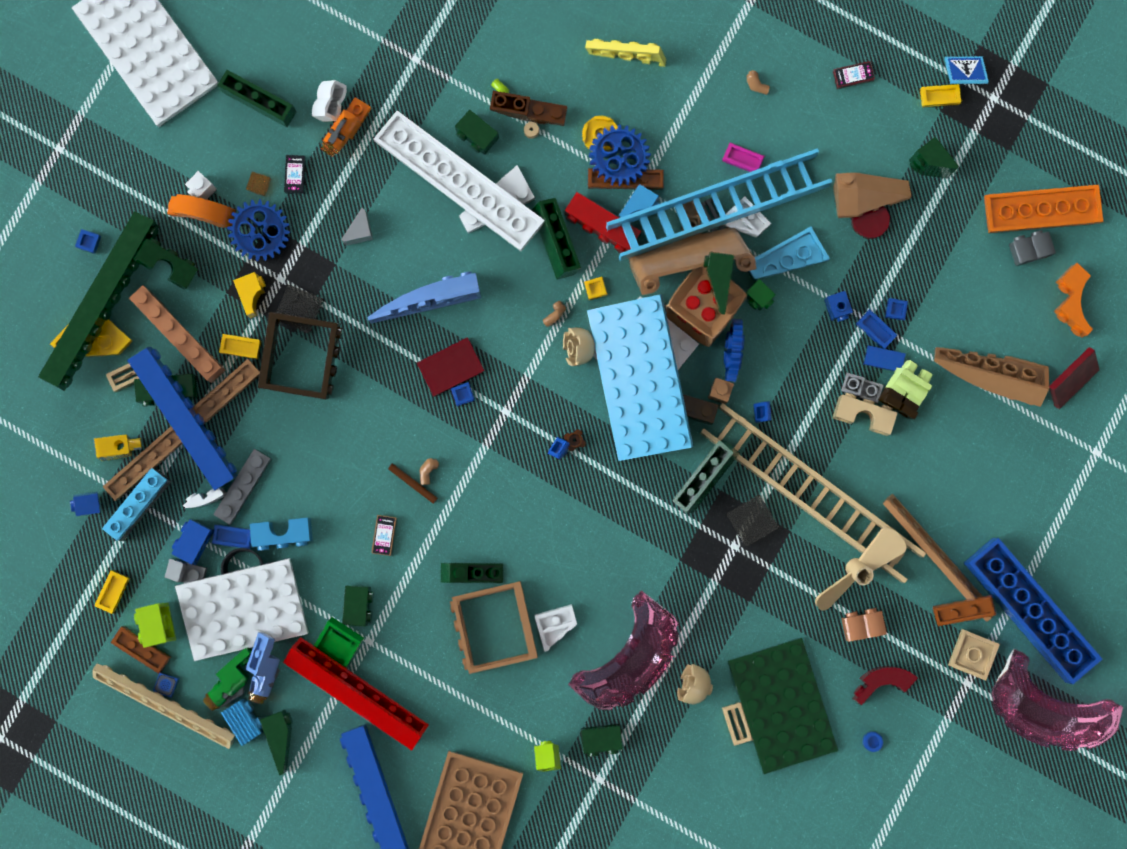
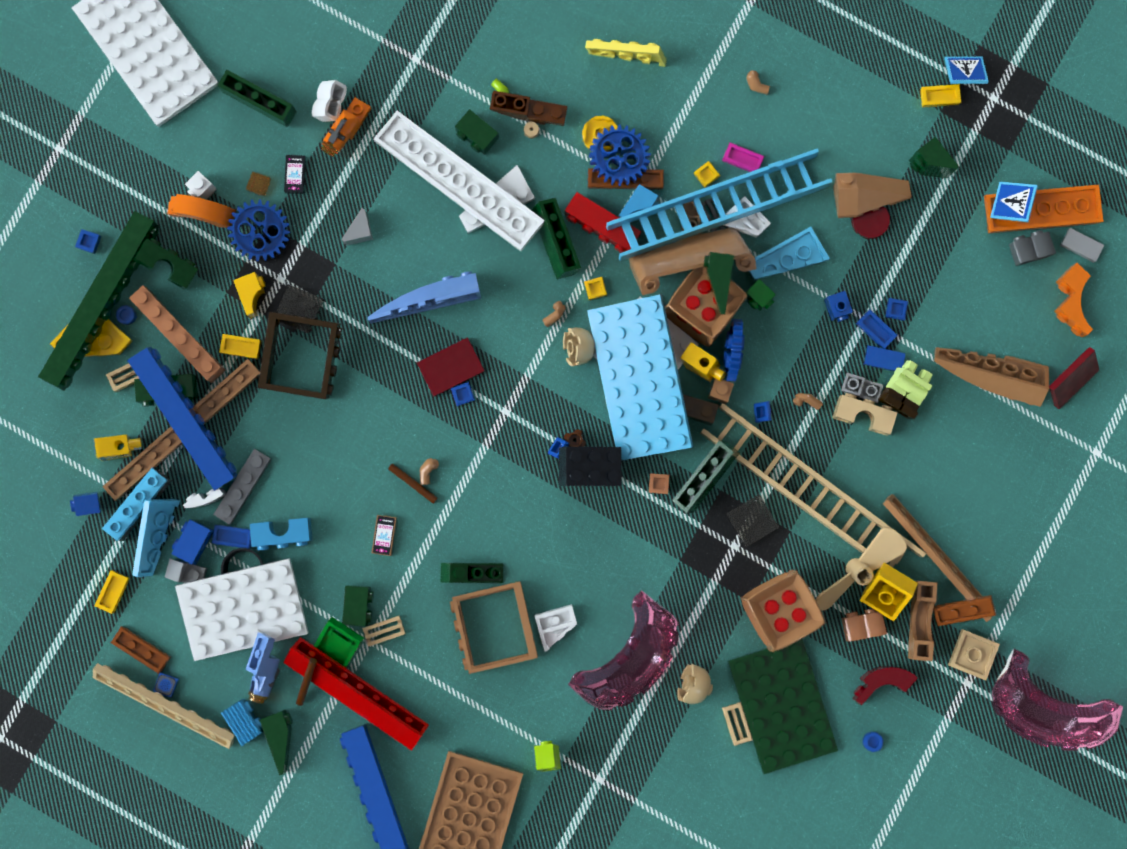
(126, 315): none -> blue tile
(154, 524): none -> medium azure wing
(154, 624): lime brick -> none
(232, 682): green plate -> none
(306, 681): none -> reddish brown bar
(368, 636): none -> tan tile
(590, 466): none -> black brick
(601, 739): dark green brick -> none
(658, 483): none -> nougat plate
(702, 363): none -> yellow torso
(706, 174): none -> yellow tile
(783, 610): none -> medium nougat piece
(807, 398): none -> medium nougat arm
(853, 75): tile -> none
(888, 591): none -> yellow brick
(920, 635): none -> medium nougat arch
(1014, 201): none -> piece
(1032, 611): blue brick -> none
(1082, 245): none -> light grey tile

